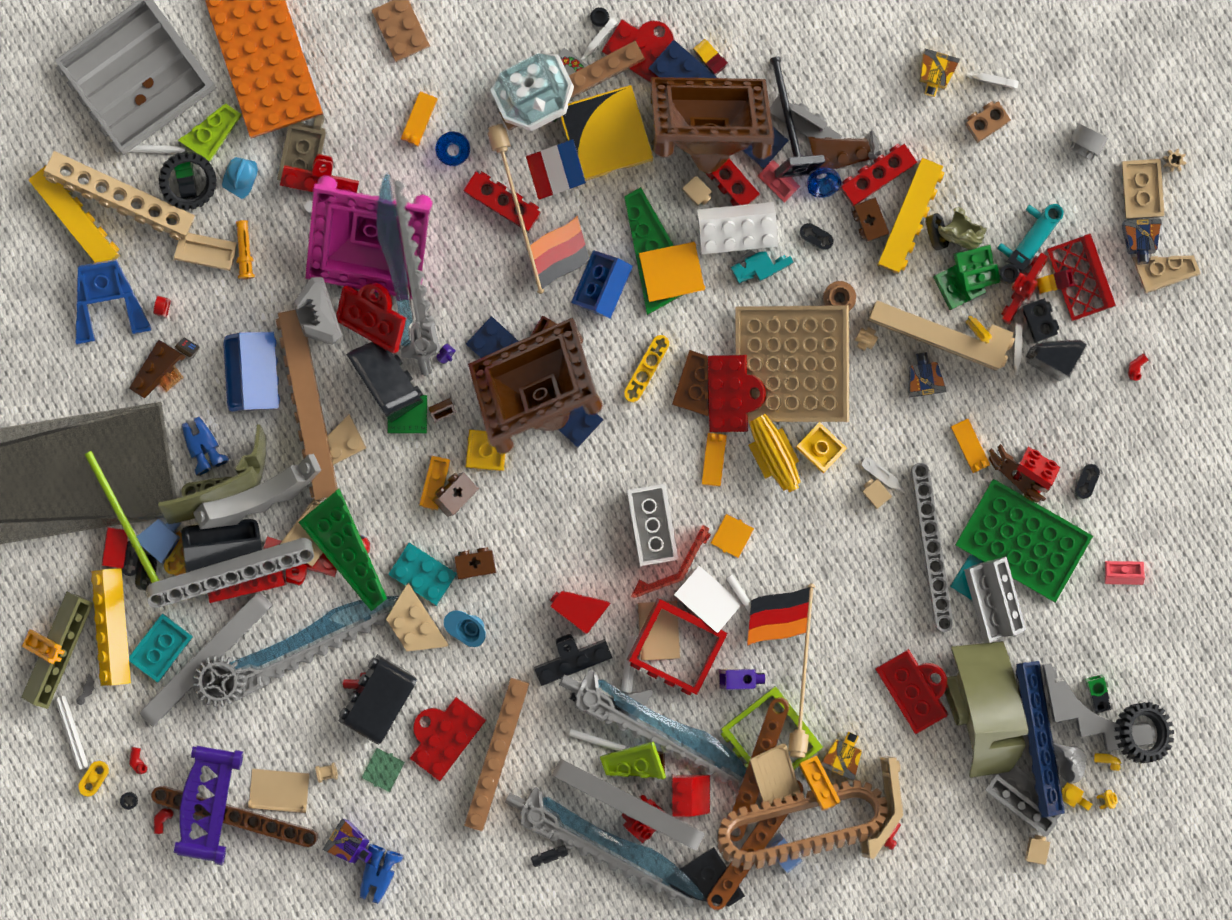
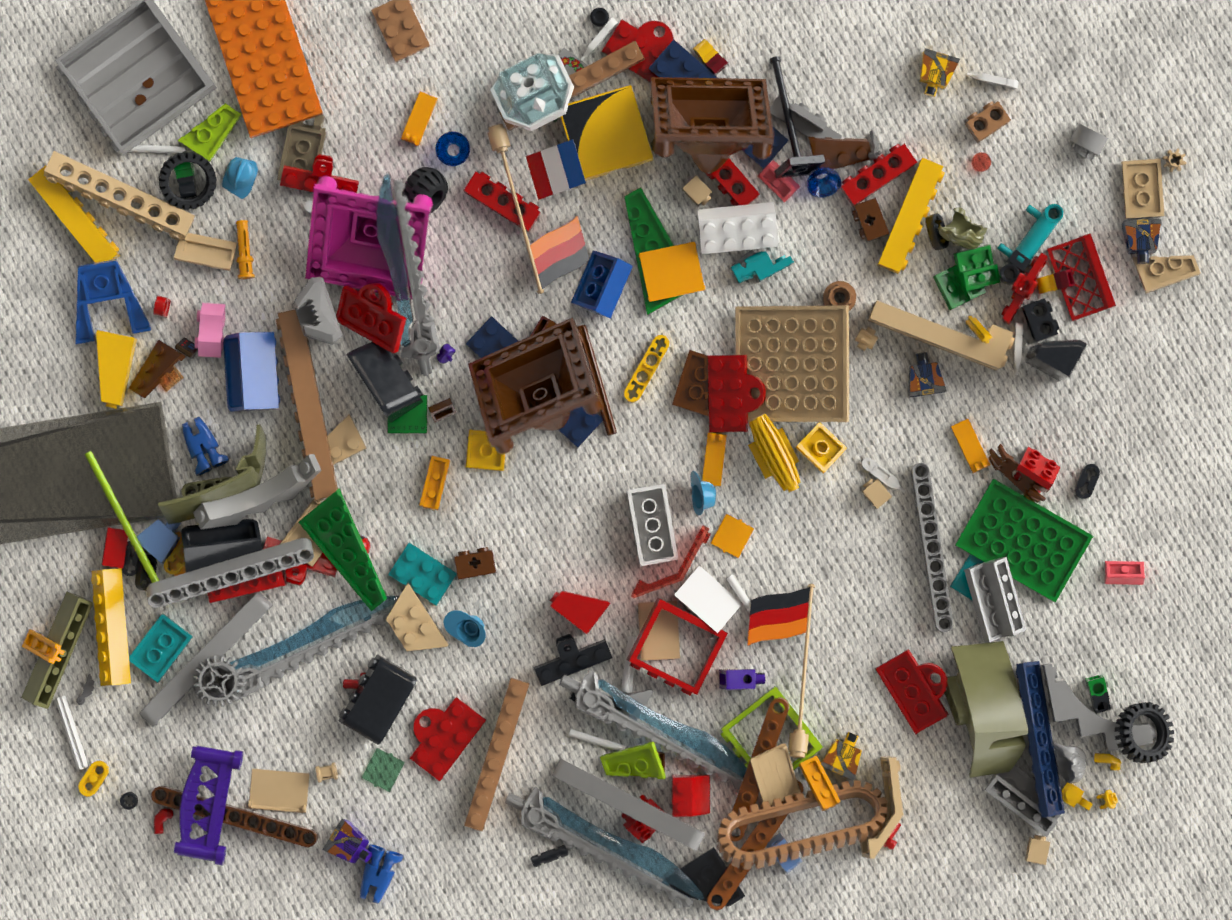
(114, 364): none -> yellow slope
(135, 761): red arm -> none
(210, 330): none -> bright pink brick
(426, 182): none -> black wheel
(464, 491): brick -> none
(593, 367): none -> reddish brown axle
(702, 494): none -> dark azure piece
(819, 232): black beam -> none
(981, 162): none -> clear red tile
(1135, 367): red arm -> none

